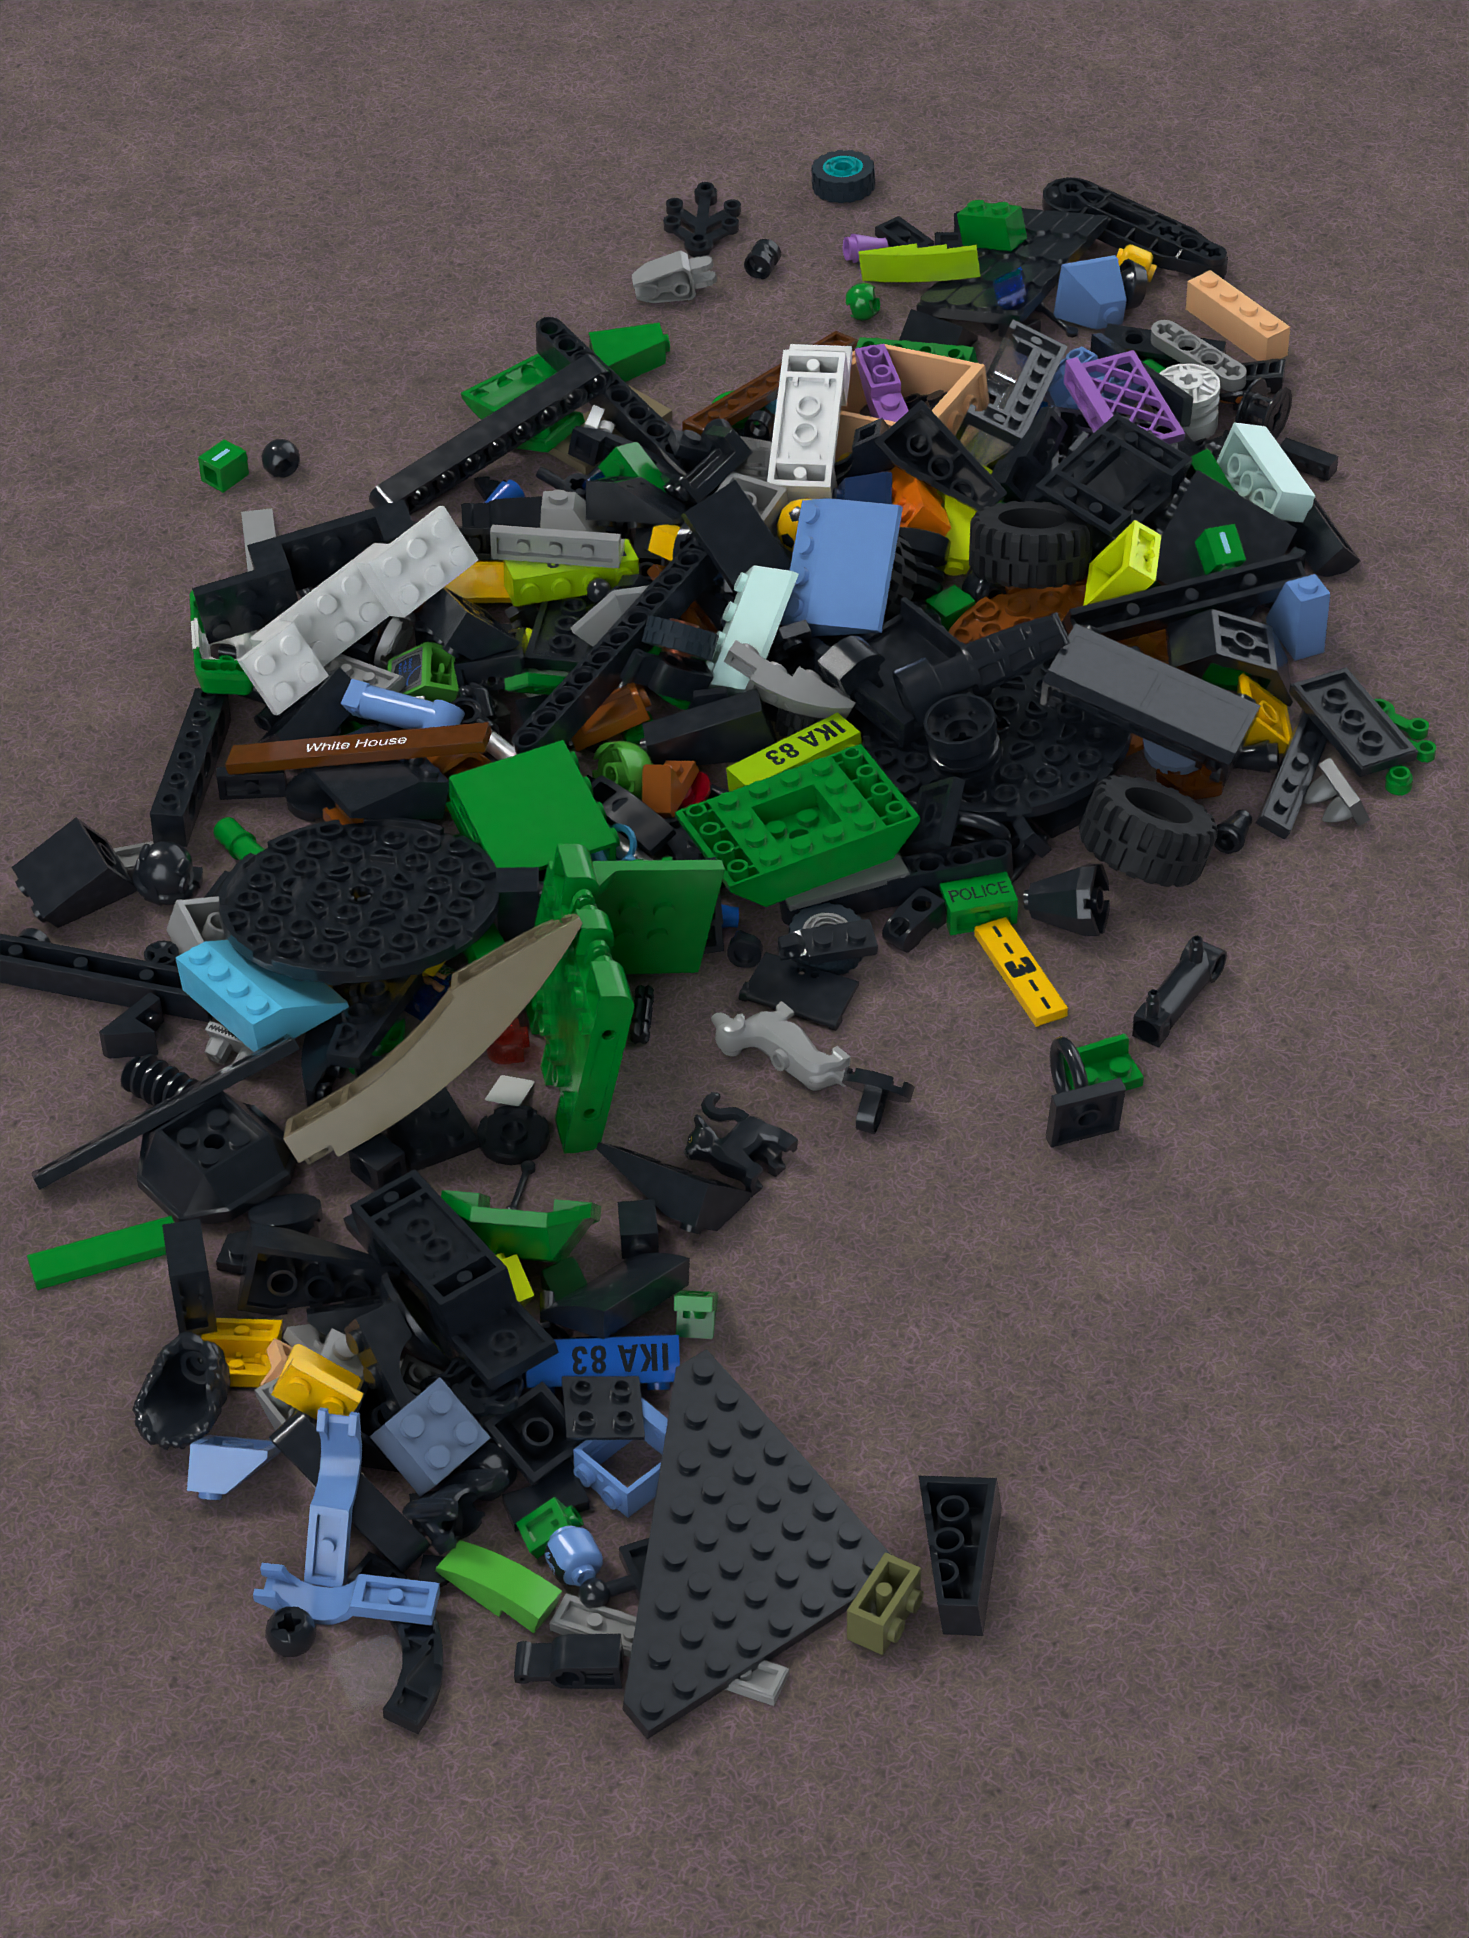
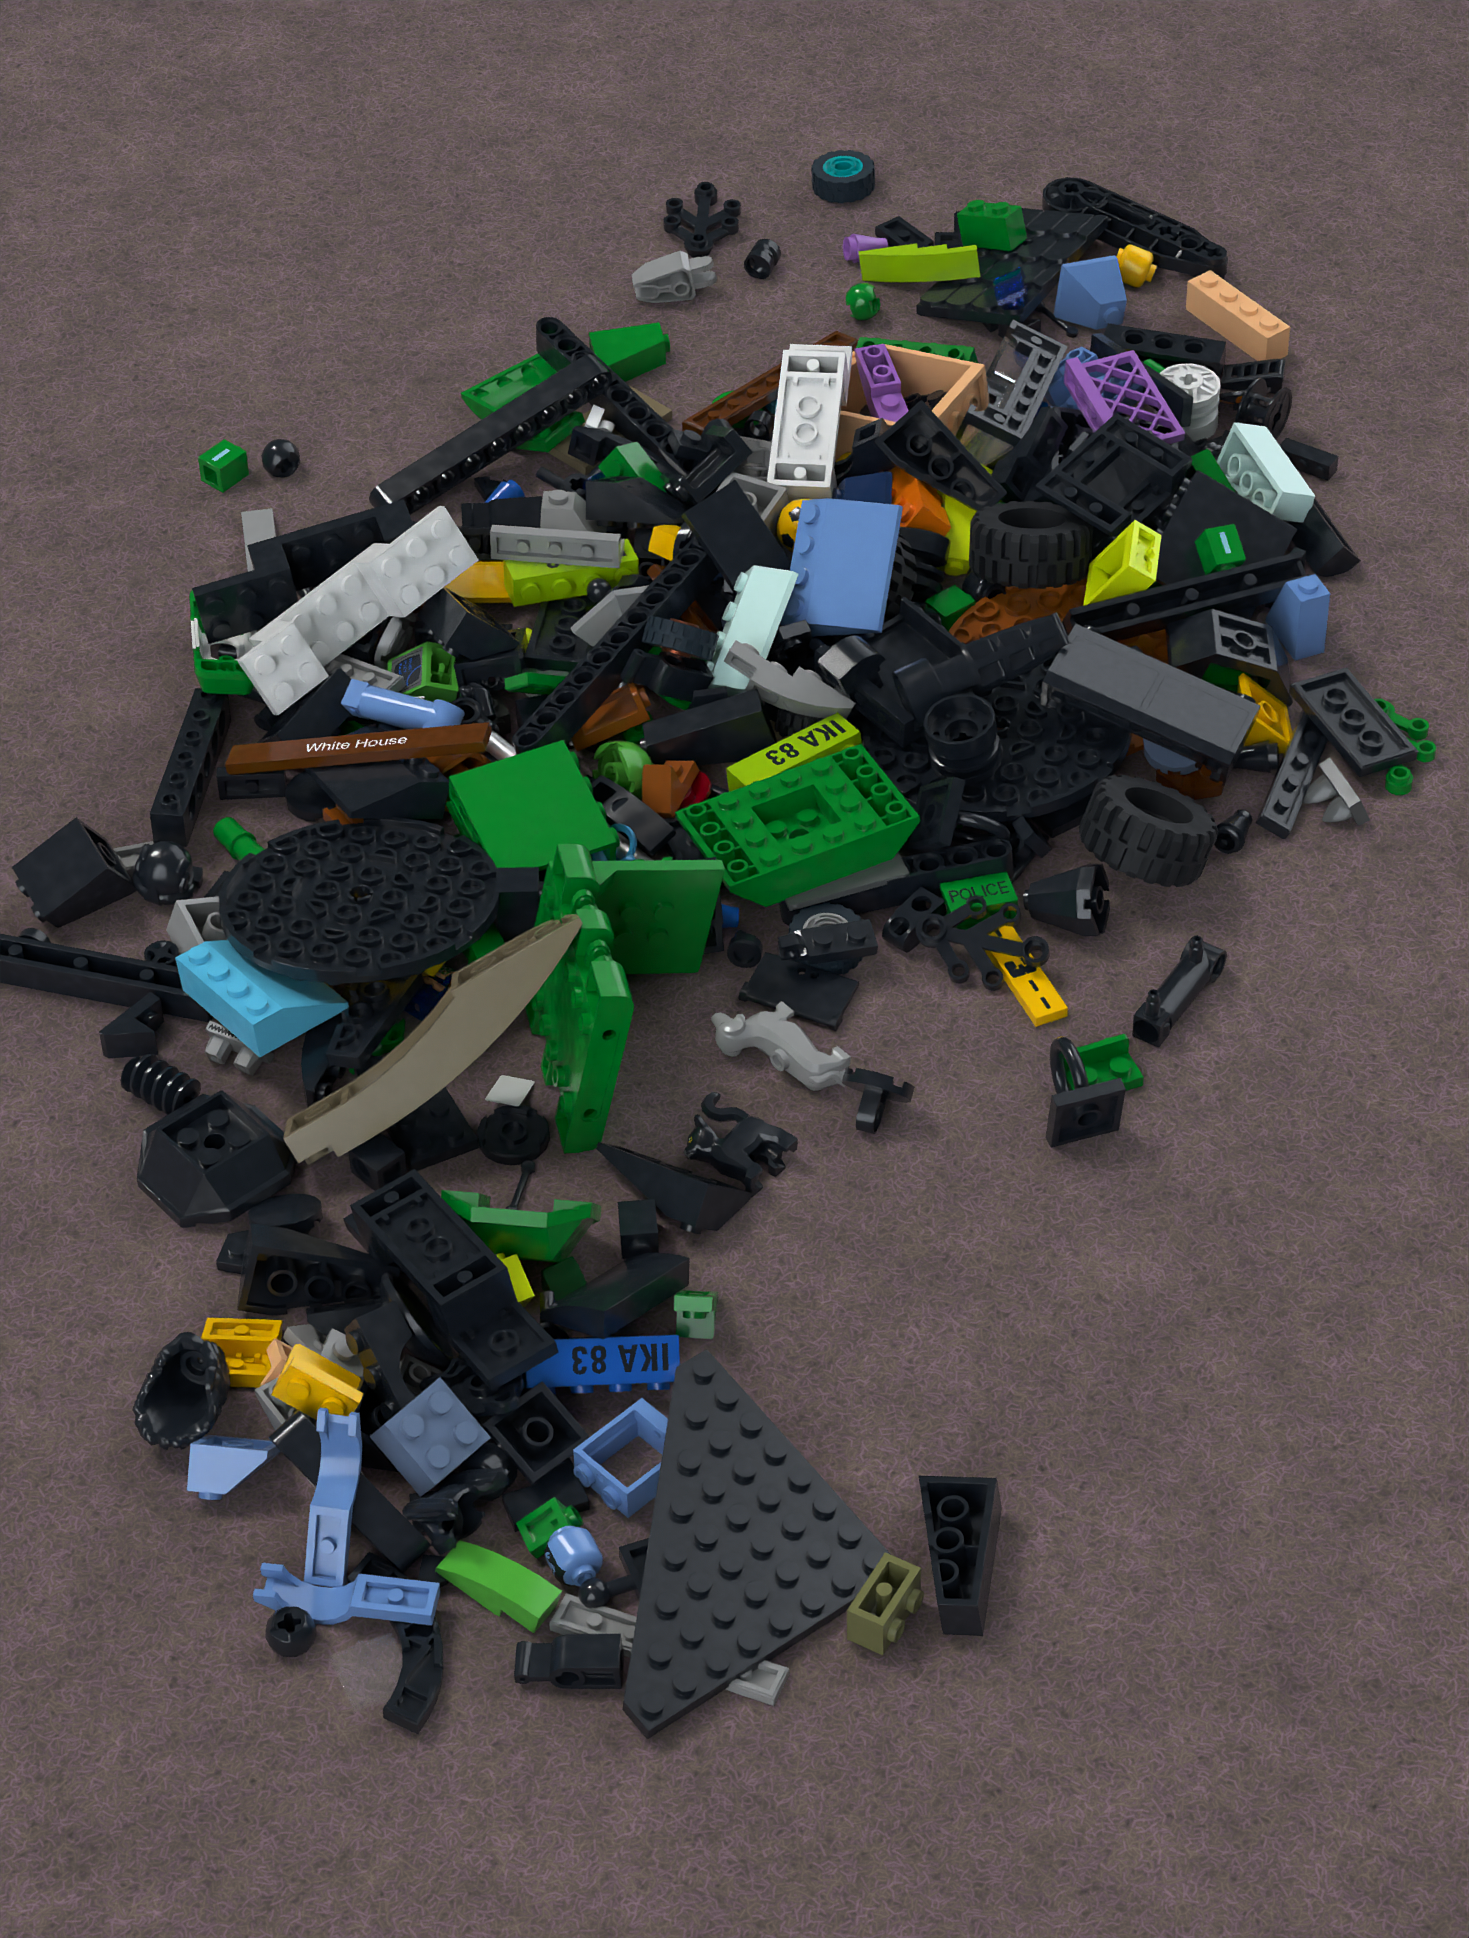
(98, 1254): green tile -> none
(164, 1111): black tile -> none
(189, 1277): black window -> none
(510, 1045): clear red plate -> none
(524, 614): black tile -> none
(602, 1408): black hinge -> none
(642, 1014): black axle -> none
(929, 329): black slope -> none
(978, 939): none -> black plant
(1135, 283): black hat -> none
(1171, 337): light grey beam -> none

